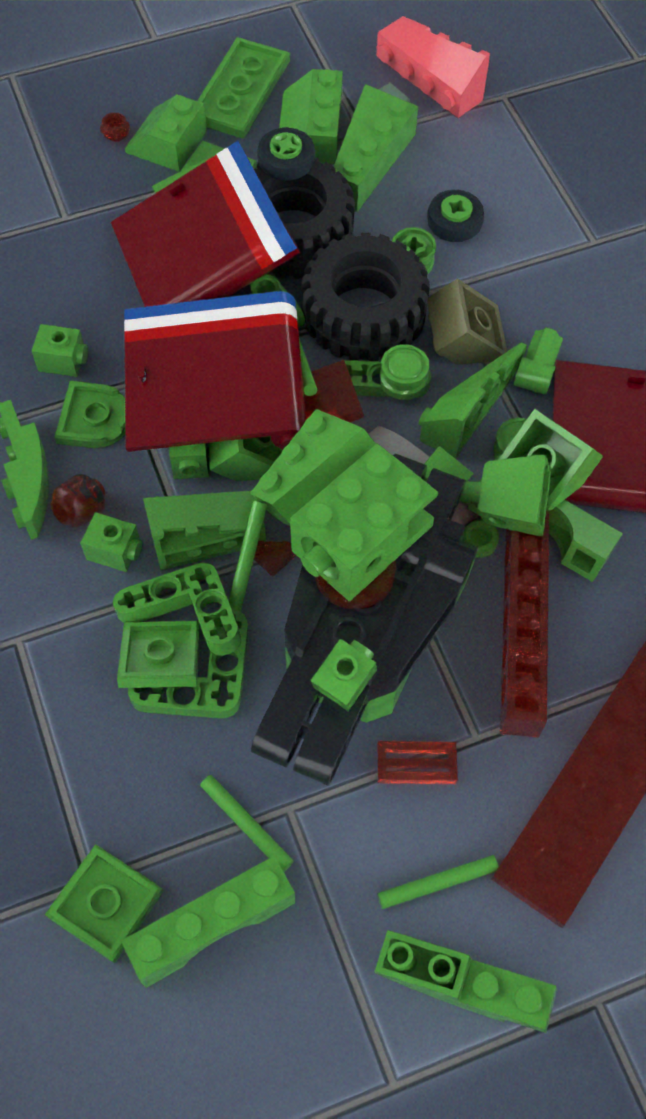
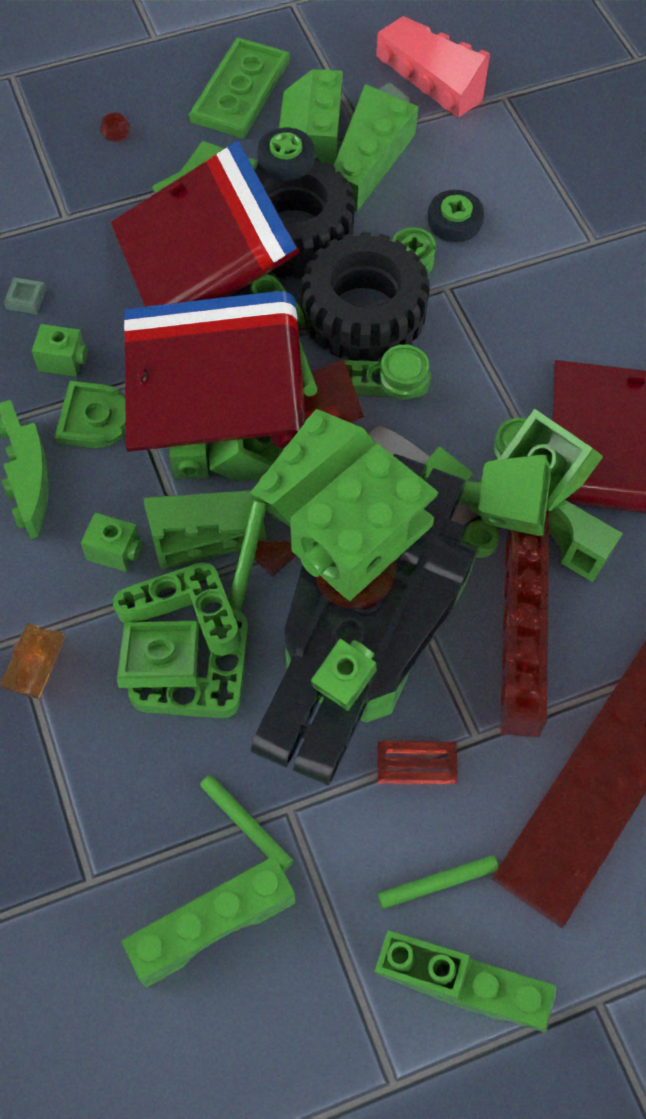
(25, 295): none -> sand green tile
(32, 661): none -> clear orange hips
(78, 500): clear red head -> none
(104, 903): bright green tile -> none
(170, 133): bright green slope -> none
(465, 325): olive slope -> none
(465, 406): bright green wedge -> none
(538, 366): bright green piece -> none

